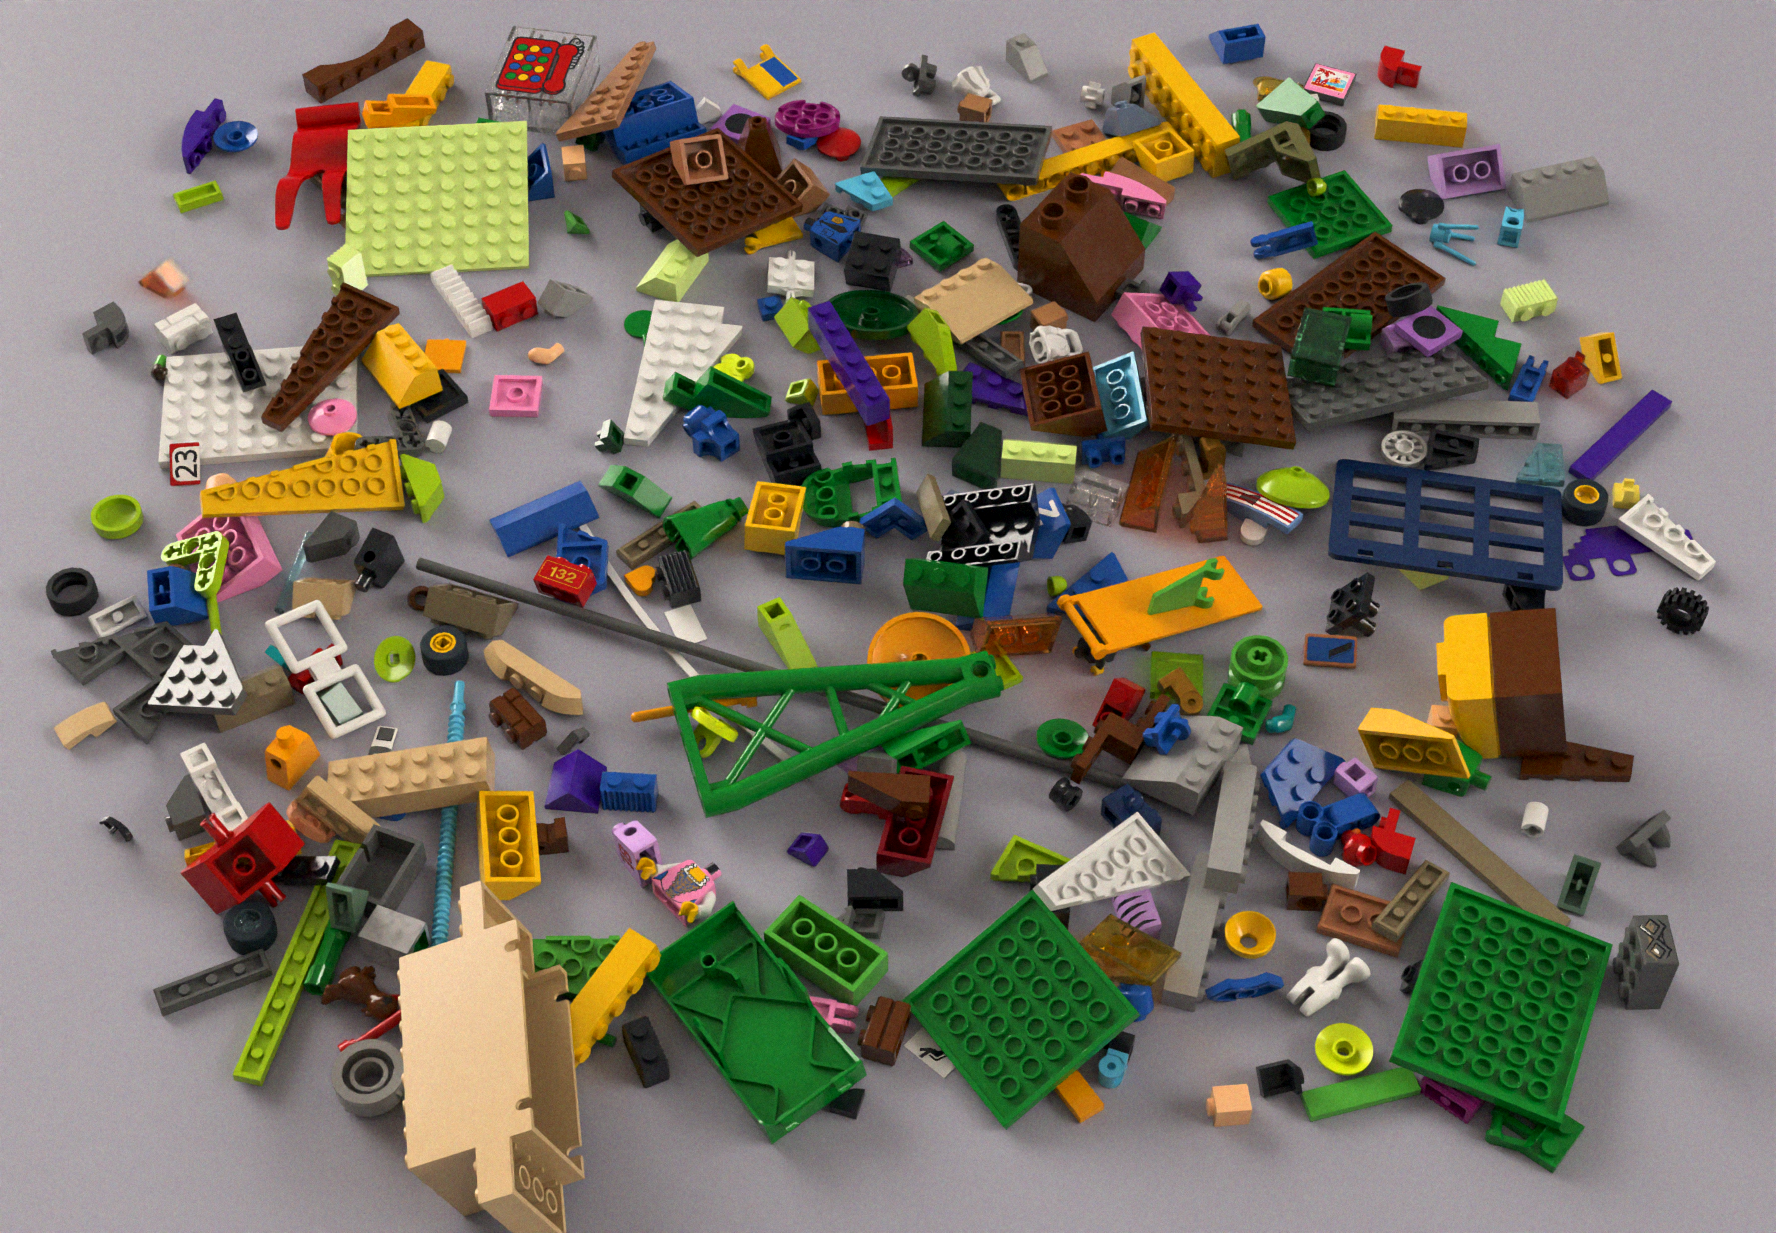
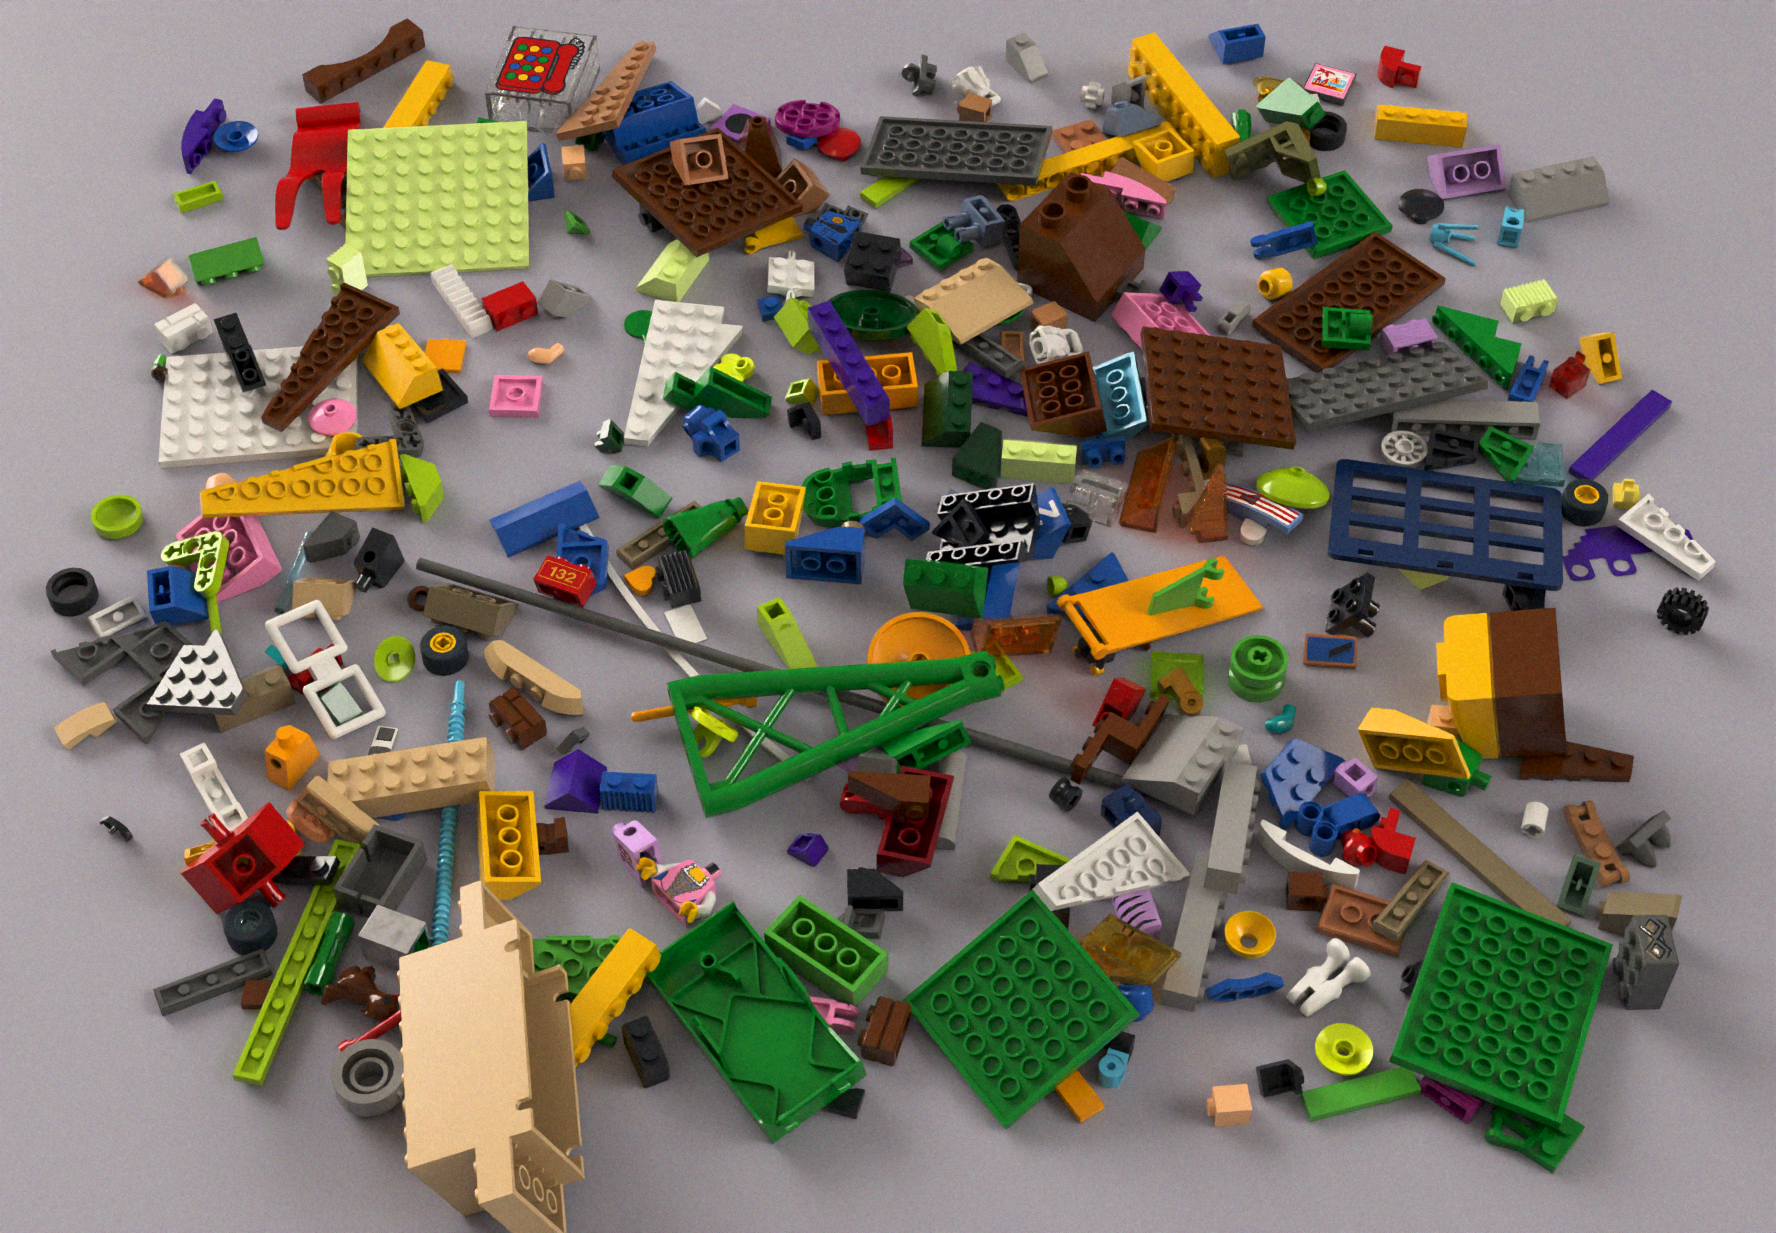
(110, 329): dark grey brick -> none
(184, 464): sticker -> none
(185, 810): dark grey slope -> none
(226, 261): none -> bright green slope
(255, 993): none -> reddish brown tile
(346, 906): sand green slope -> none
(397, 110): light orange slope -> none
(438, 436): white piece -> none
(768, 76): flag -> none
(786, 452): black slope -> none
(866, 190): medium azure wing -> none
(929, 1052): white sticker -> none
(933, 507): dark tan tile -> none
(979, 221): none -> sand blue brick
(1061, 738): green dish -> none
(1168, 730): blue hips -> none
(1242, 707): green plate -> none
(1319, 346): clear green slope -> none
(1408, 299): black tyre -> none
(1428, 331): medium lavender tile -> none
(1505, 453): none -> green wing
(1596, 843): none -> medium nougat plate
(1620, 907): none -> dark tan slope

